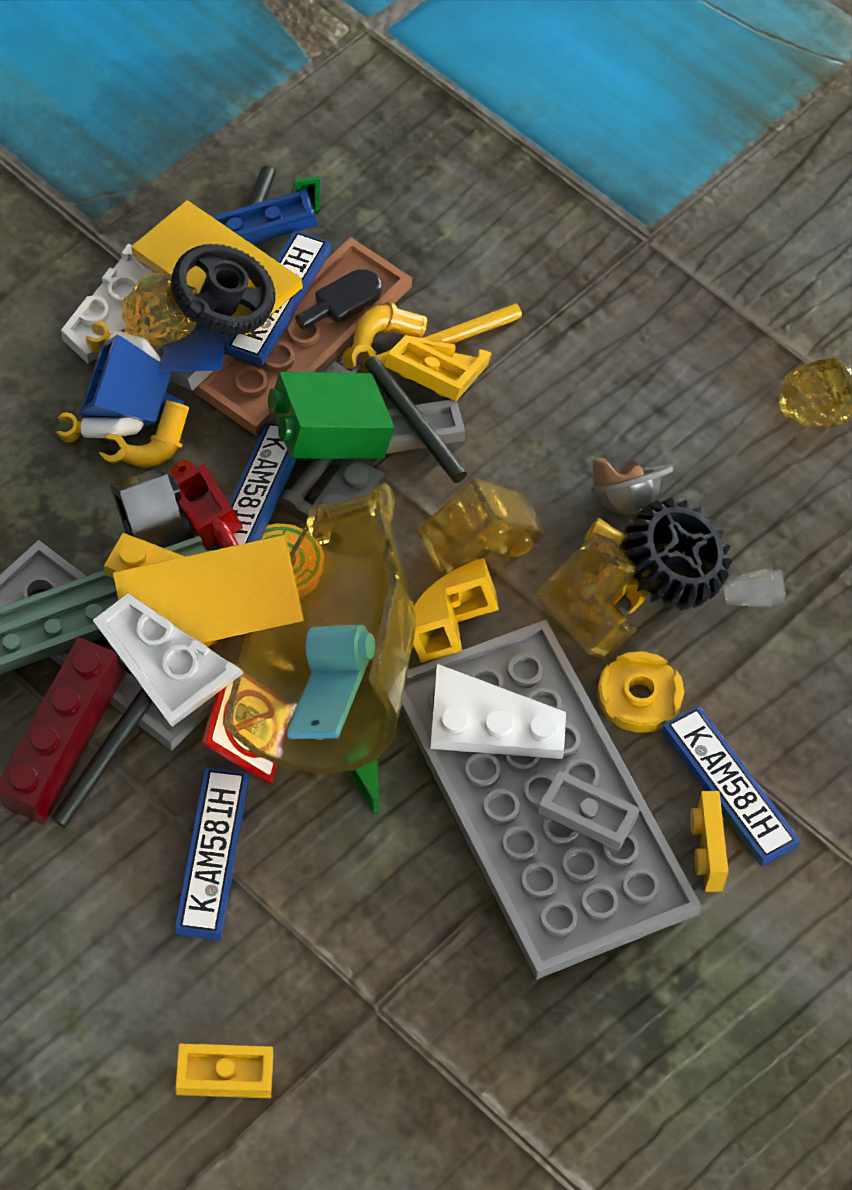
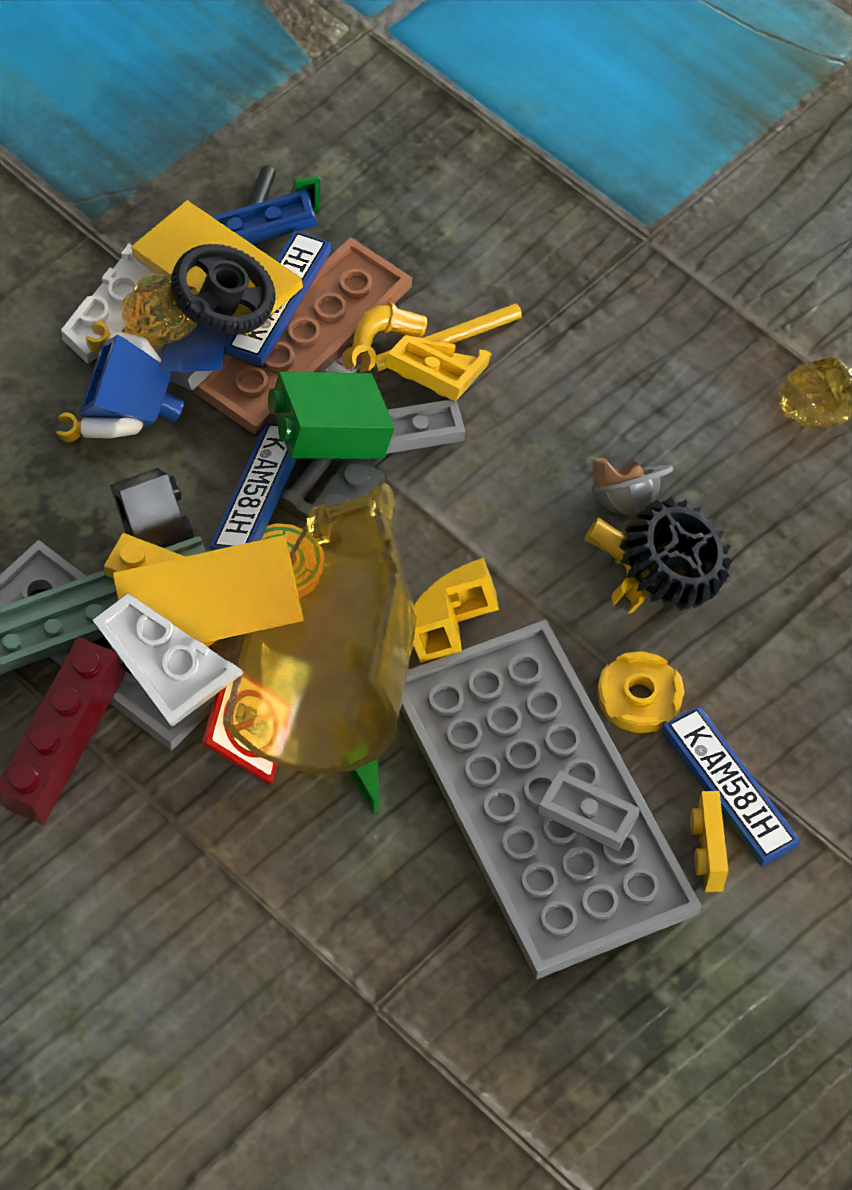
(102, 759): pearl dark grey bar -> none
(162, 444): yellow piece -> none
(210, 516): red piece -> none
(212, 854): tile -> none
(224, 1070): yellow plate -> none
(337, 664): medium azure door -> none
(343, 298): black piece -> none
(415, 419): pearl dark grey bar -> none
(478, 522): clear yellow brick -> none
(492, 720): white wing -> none
(583, 593): clear yellow brick -> none
(756, 589): clear cone -> none

